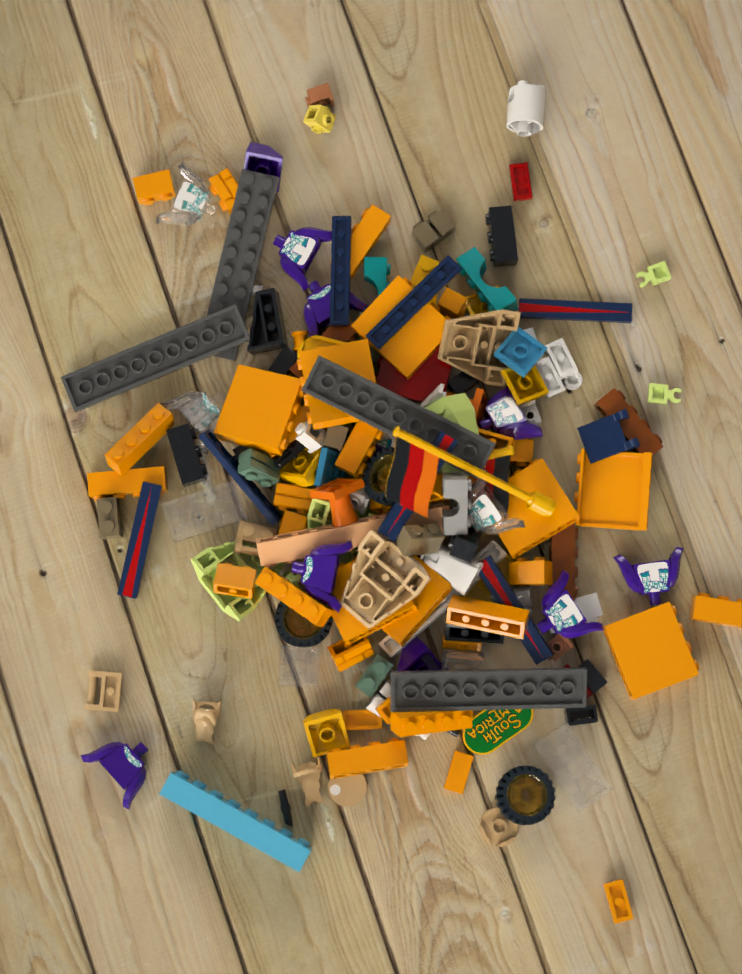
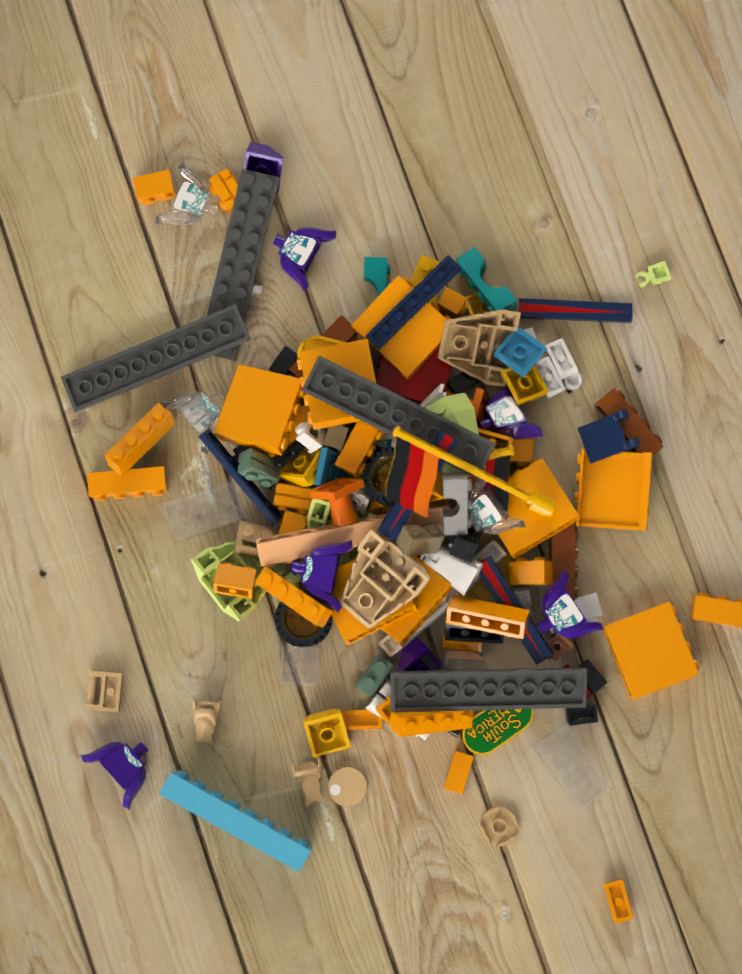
(109, 518): dark tan brick -> none
(139, 540): dark blue tile -> none
(187, 455): black brick -> none
(268, 324): black wedge -> none
(285, 807): black piece -> none
(299, 336): light orange bush -> none
(317, 308): dark purple torso -> none
(319, 118): light yellow brick -> none
(320, 96): nougat brick -> none
(340, 271): dark blue tile -> none
(349, 655): light orange brick -> none
(366, 235): light orange brick -> none
(367, 759): light orange brick -> none
(433, 230): dark tan piece -> none
(501, 236): black brick -> none
(520, 181): red plate -> none
(526, 108): white cylinder -> none
(530, 407): white brick -> none
(540, 795): wheel -> none
(653, 576): dark purple torso -> none
(660, 394): yellowish green plate -> none

